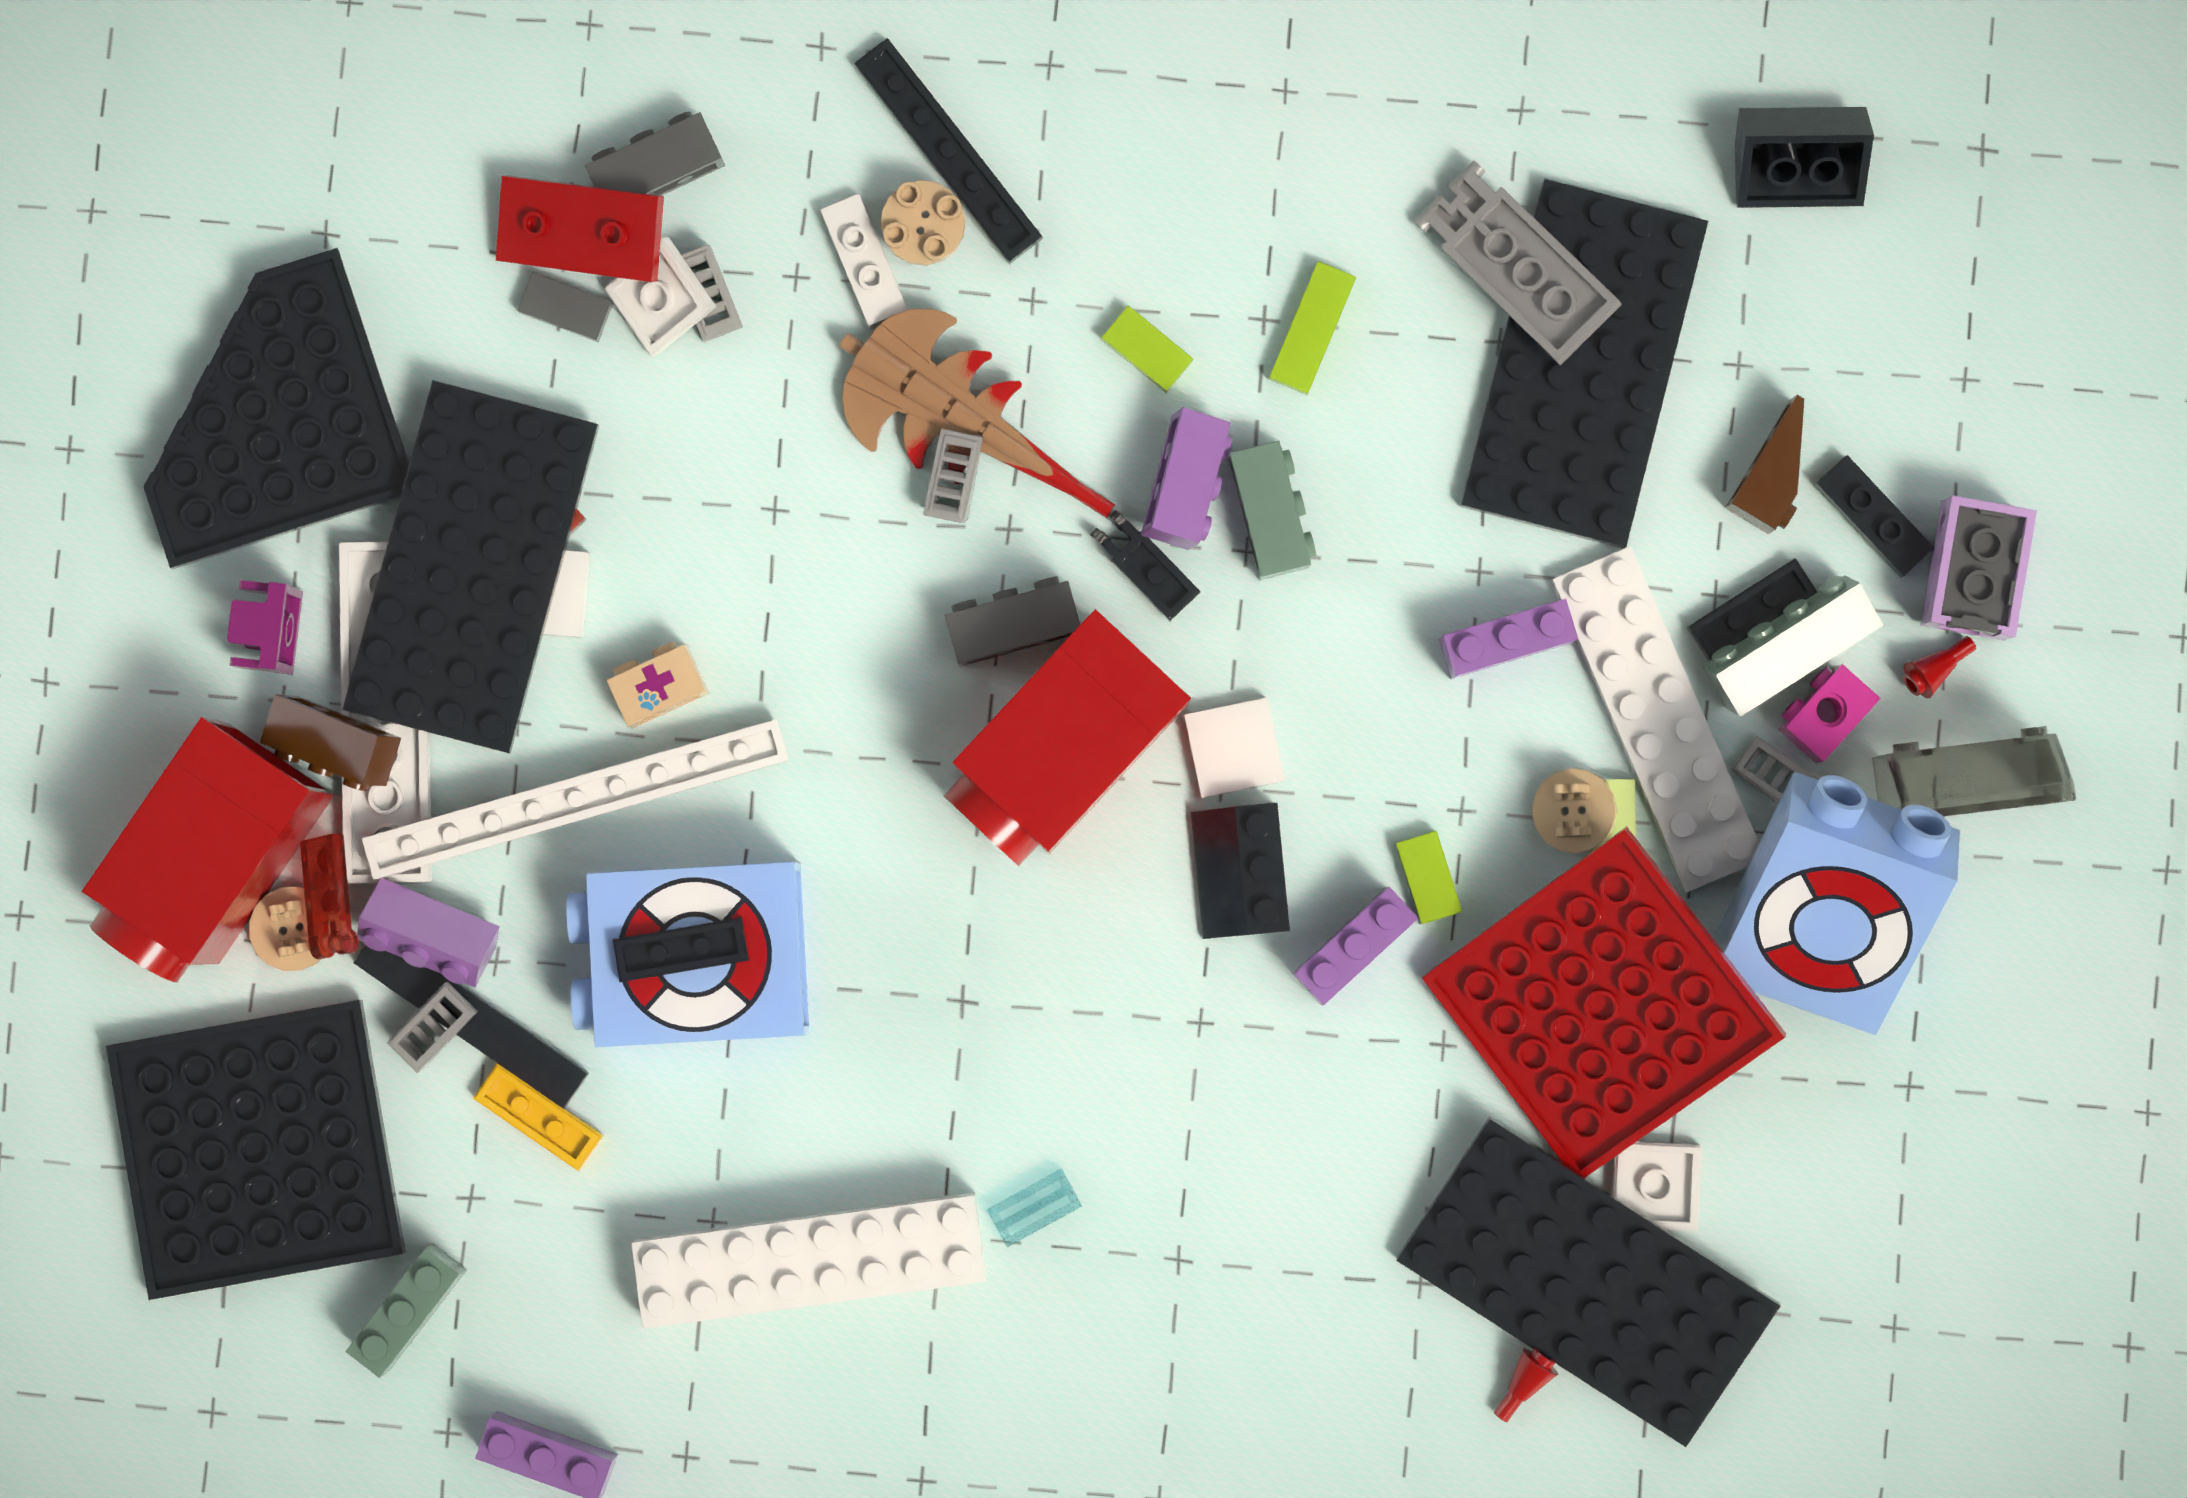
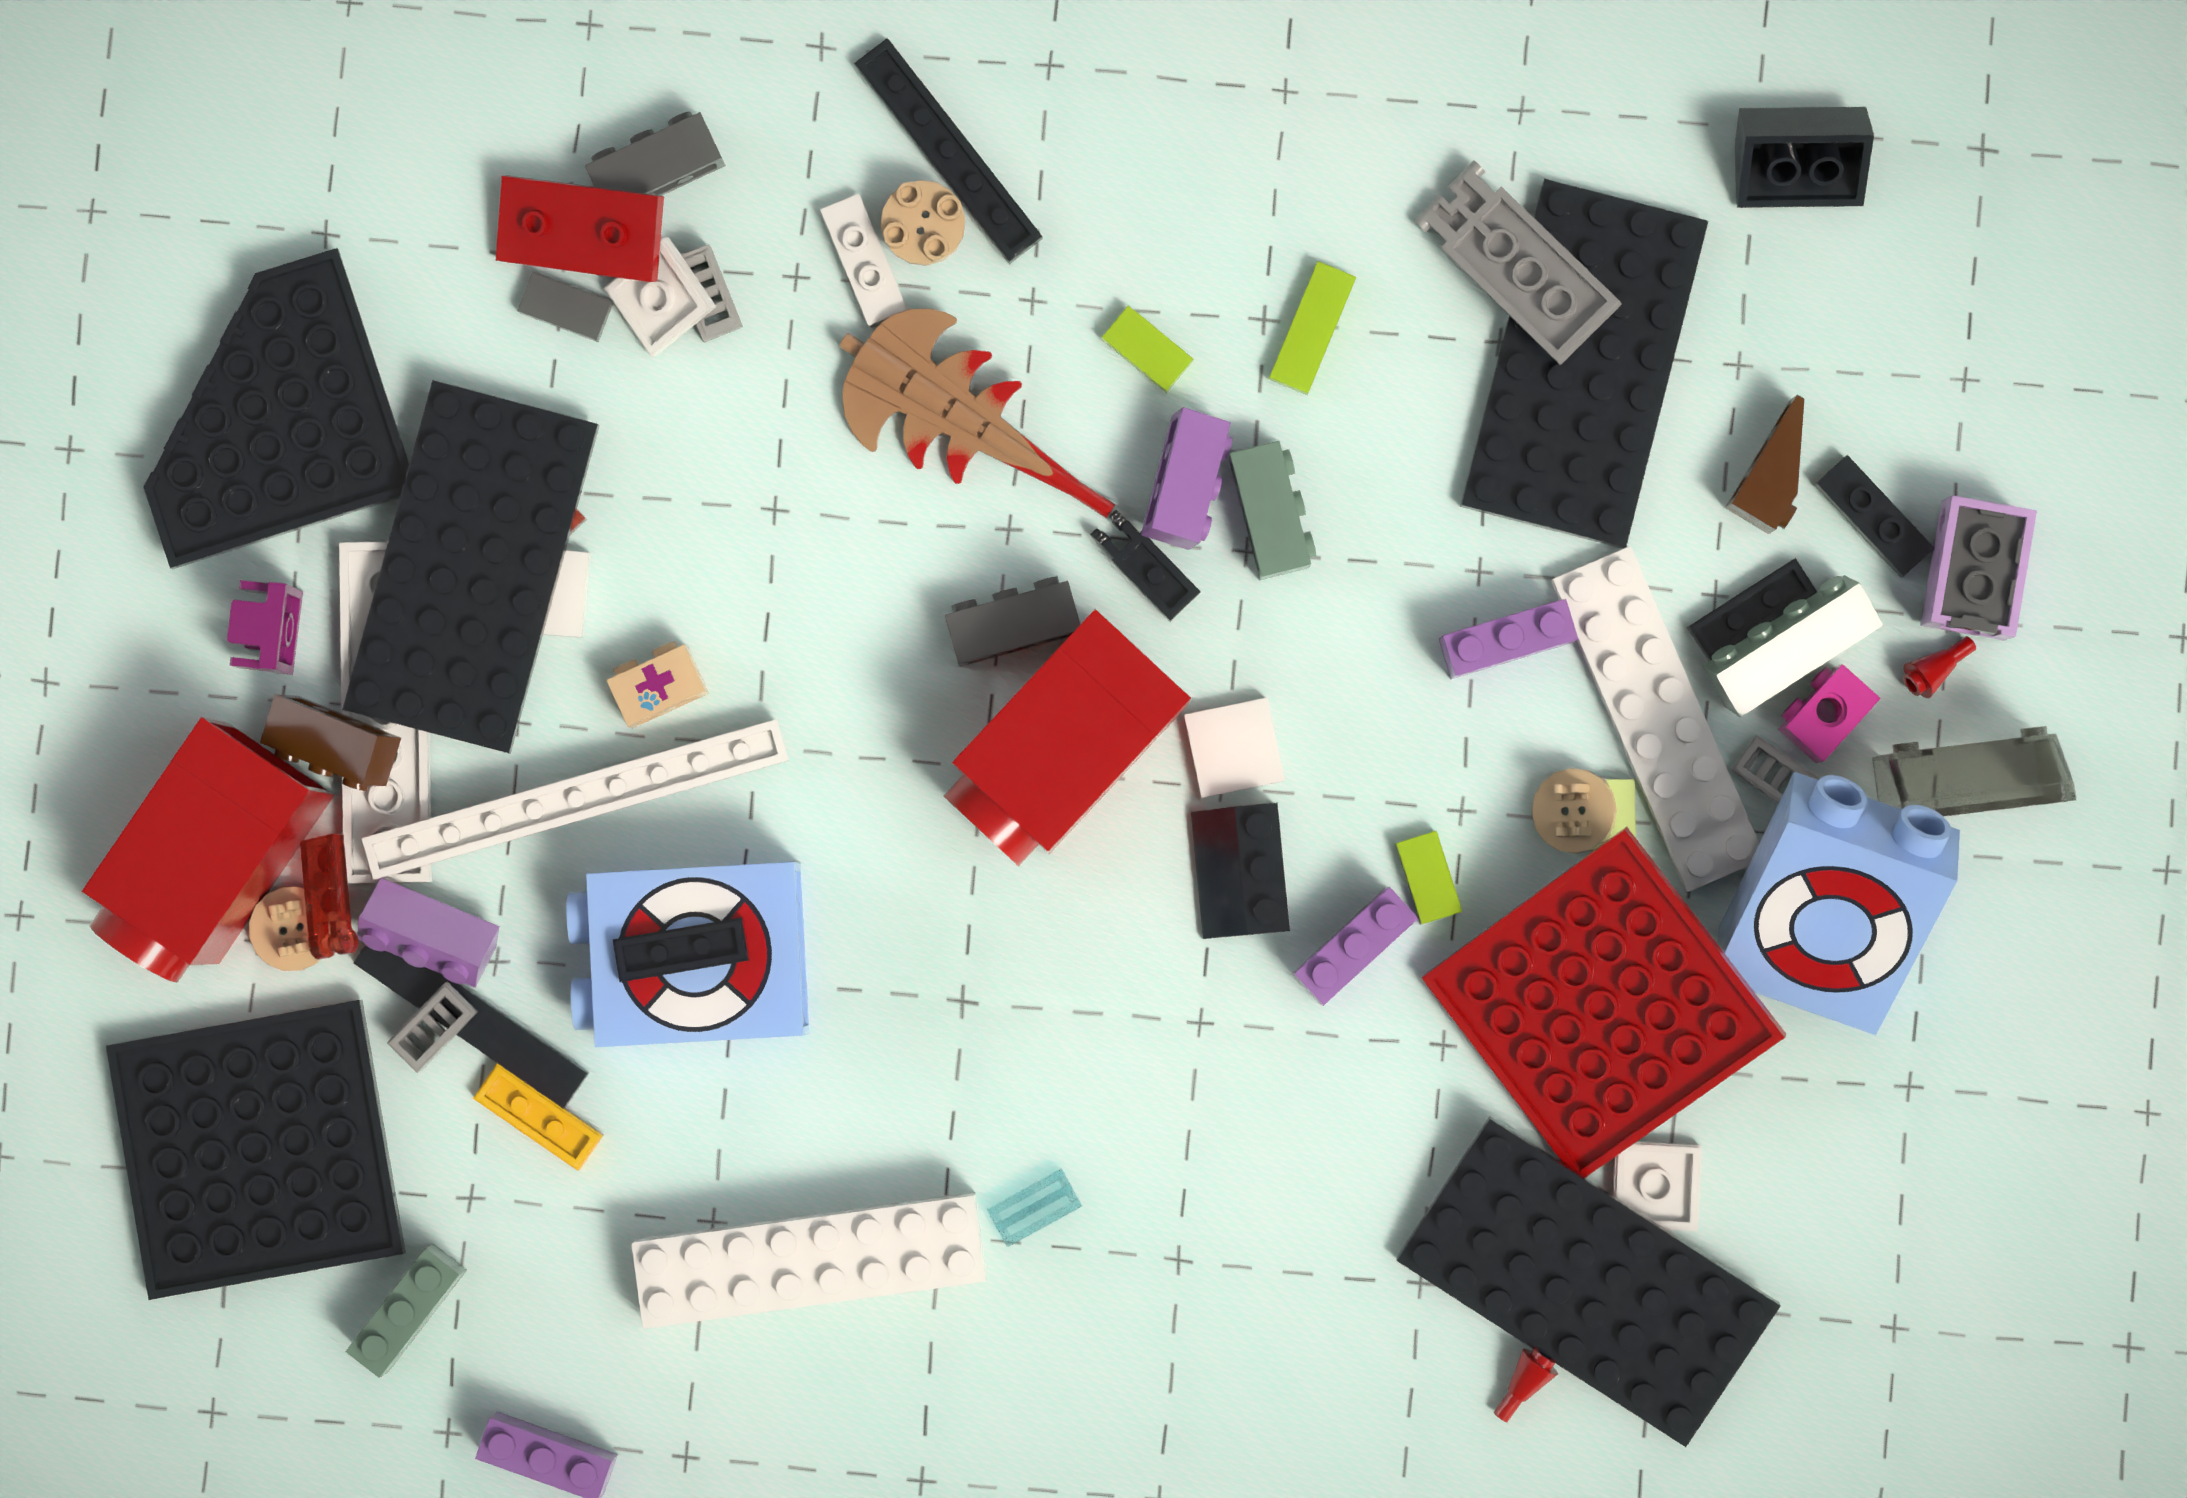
(947, 512): light grey slope -> none

